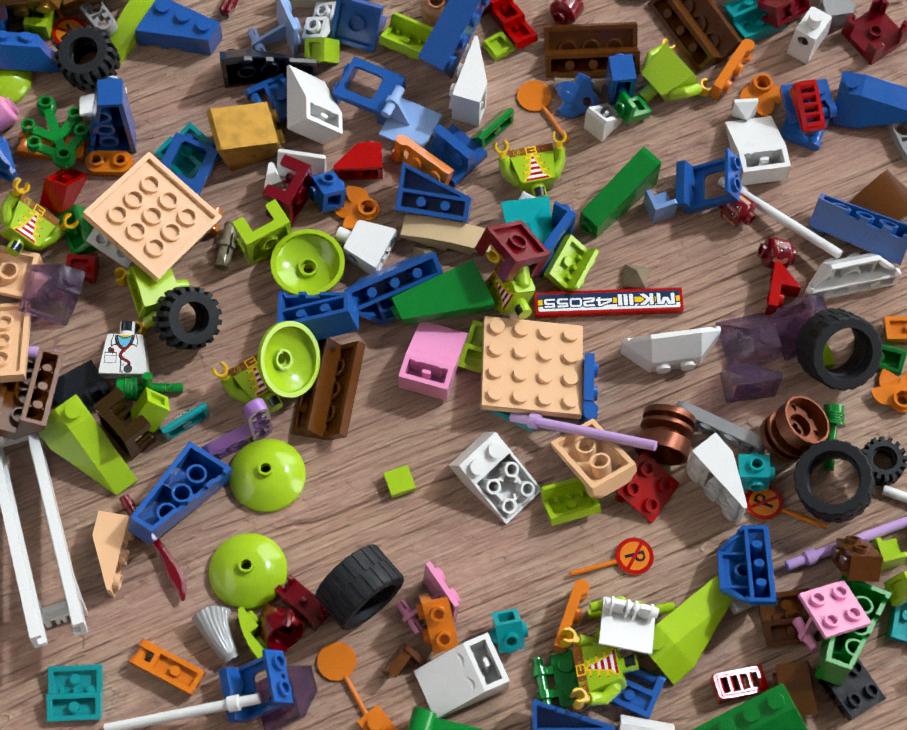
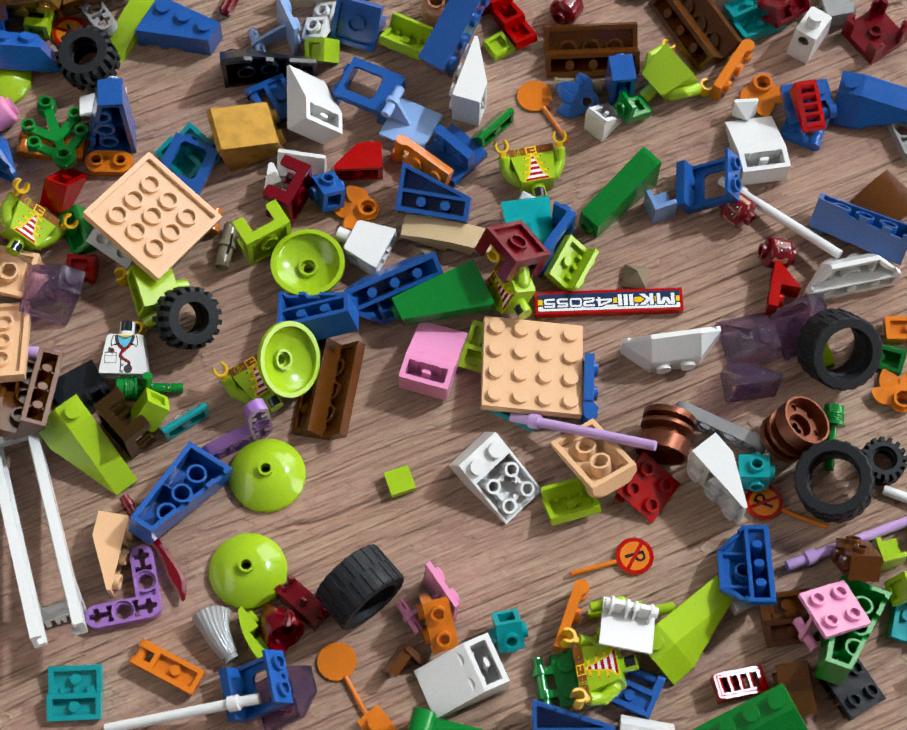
(142, 597): none -> medium lavender beam

